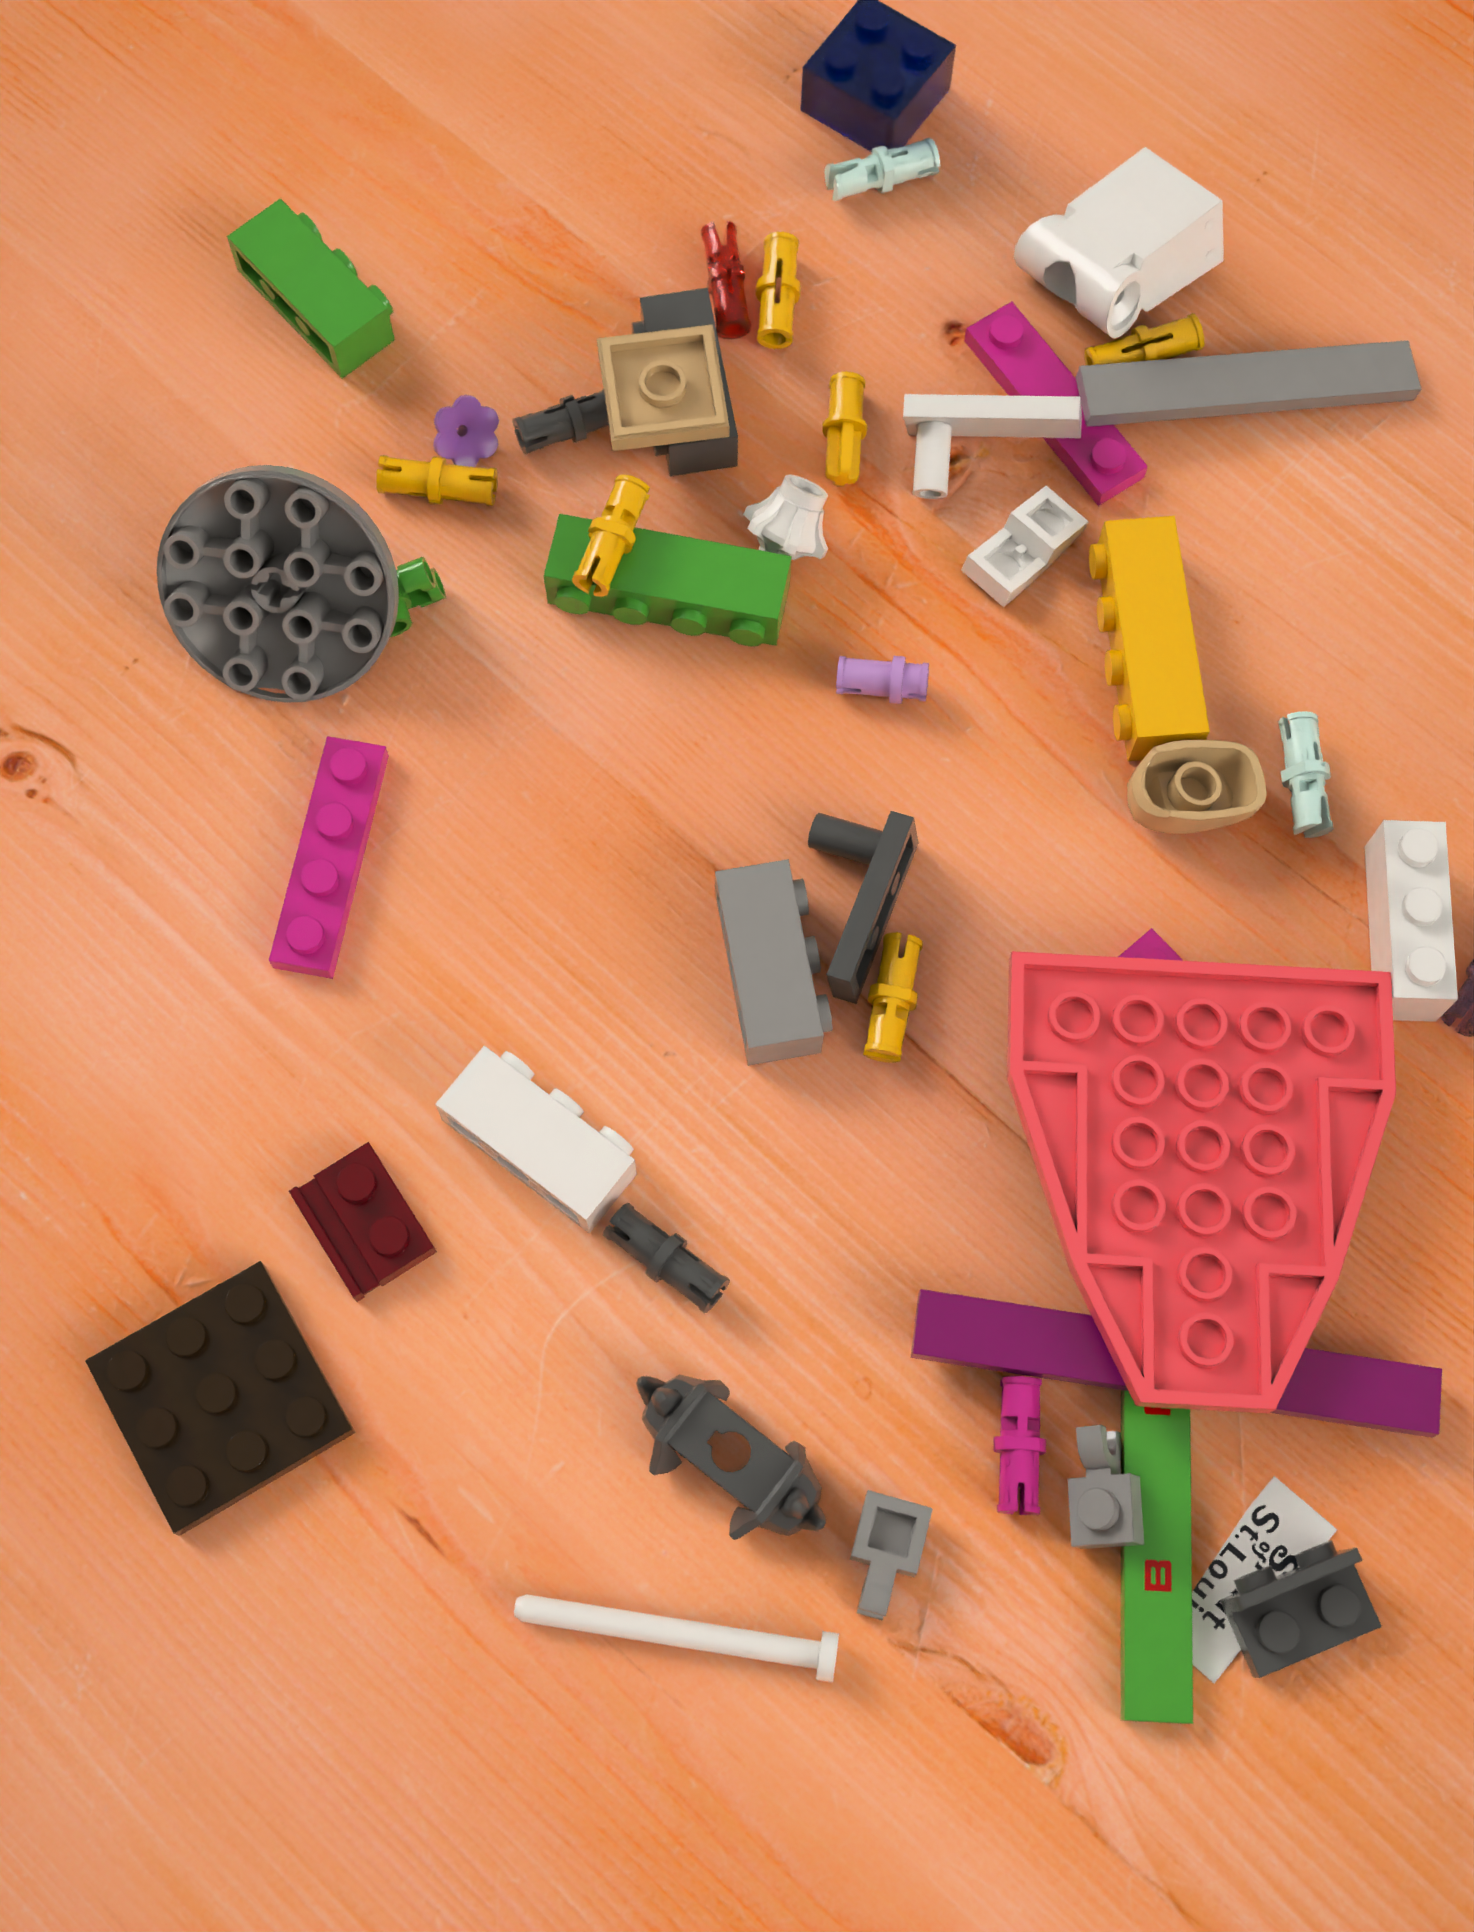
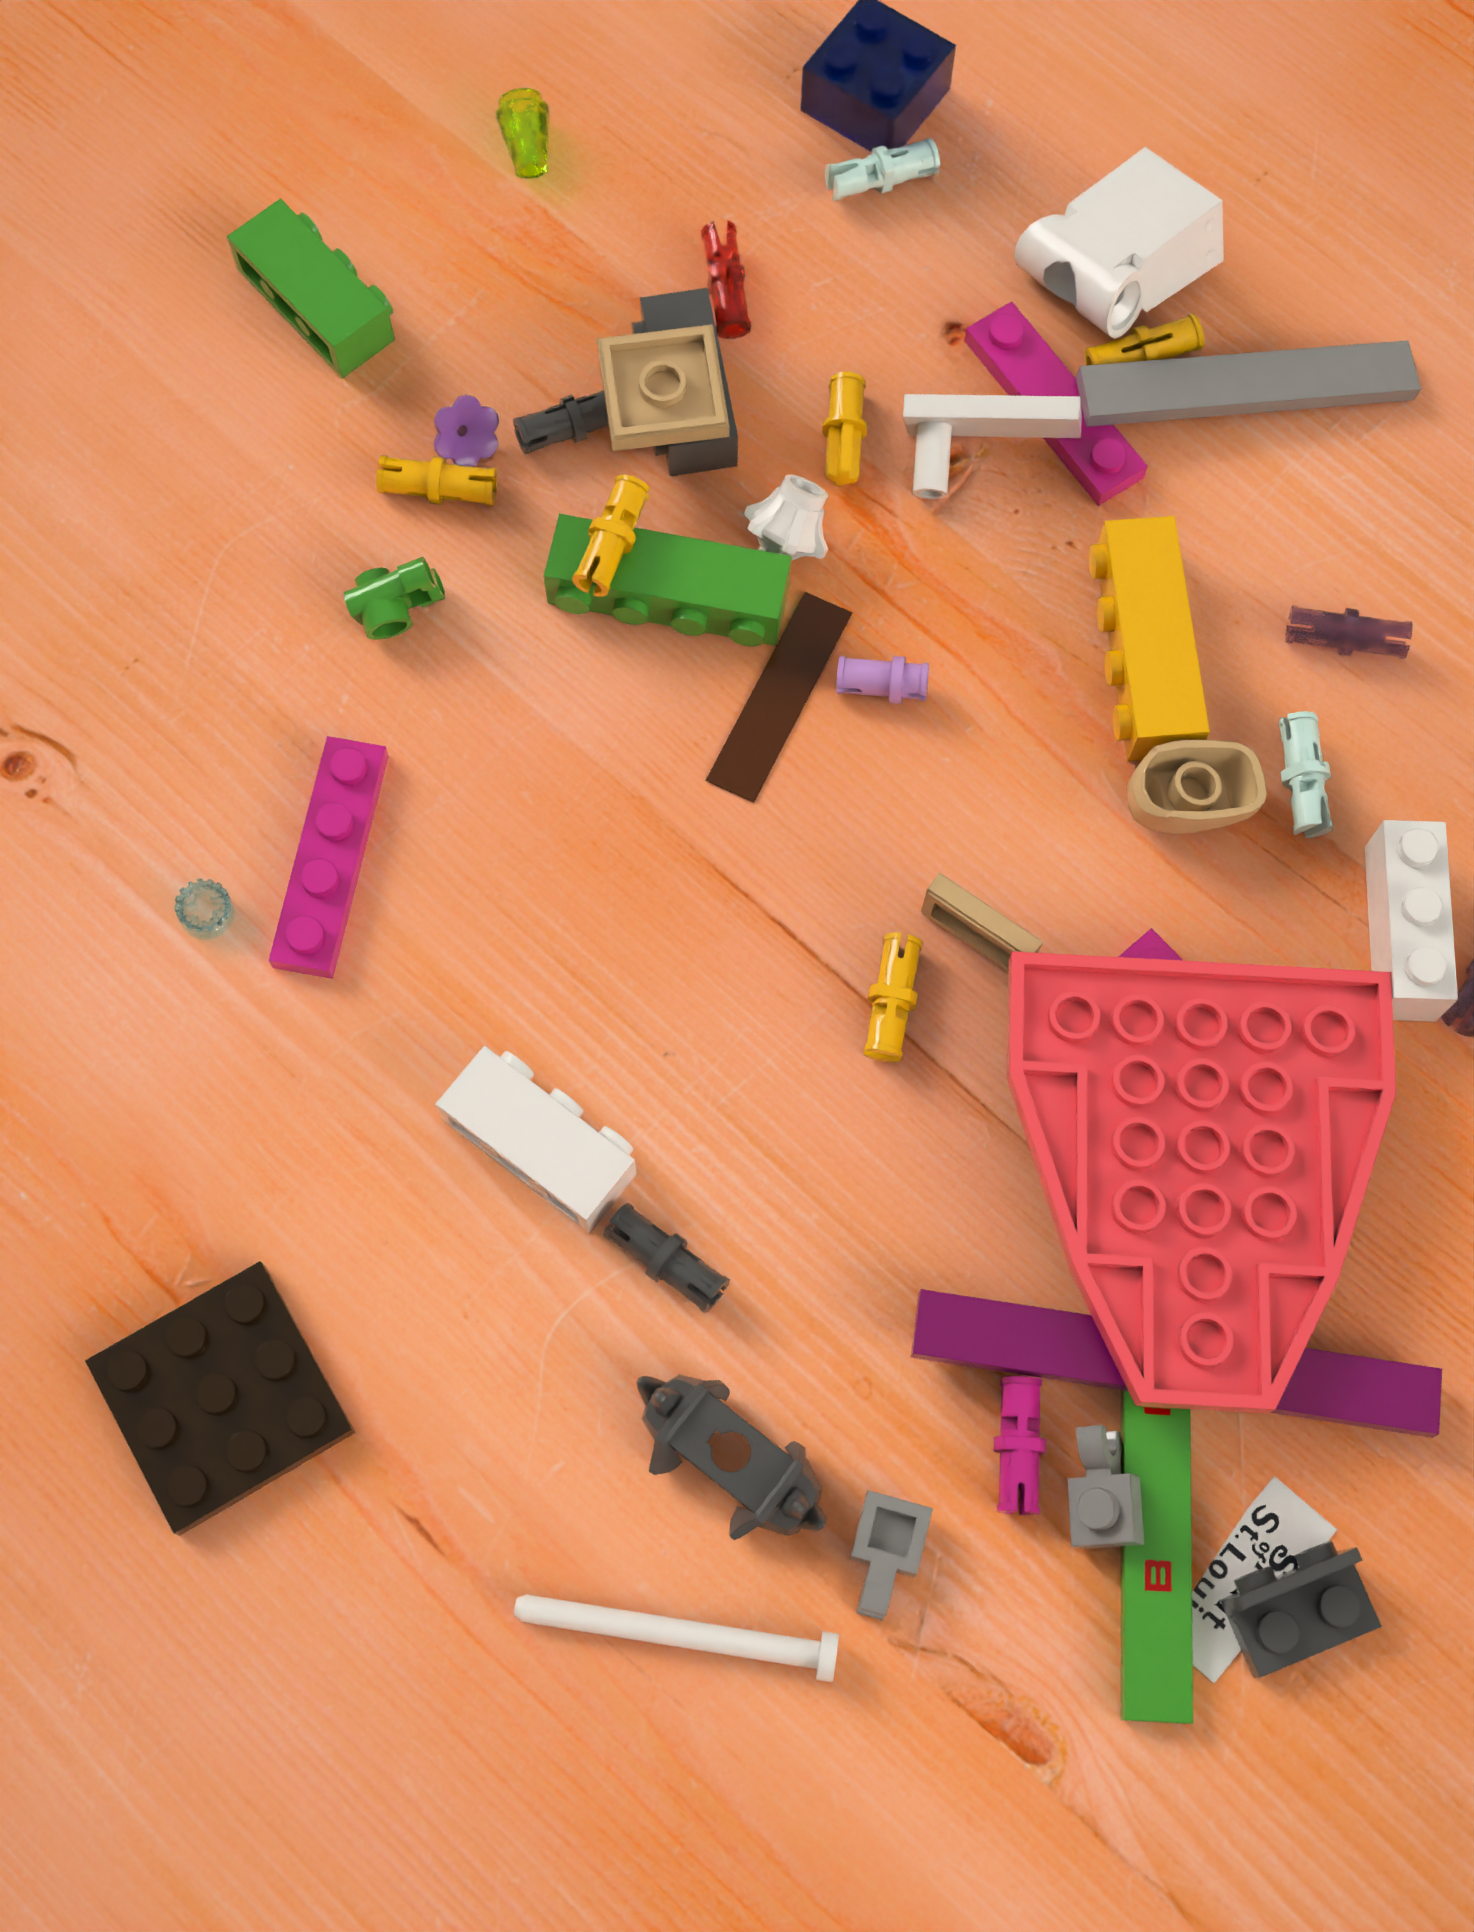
(188, 902): none -> clear light blue bush
(277, 583): light grey bracket -> none
(362, 1221): dark red plate -> none
(525, 129): none -> clear neon green cone
(771, 962): light grey brick -> none
(777, 319): yellow pin -> none
(779, 697): none -> reddish brown sticker
(888, 859): dark grey piece -> none
(976, 922): none -> tan tile
(1025, 546): white slope -> none
(1348, 632): none -> pin

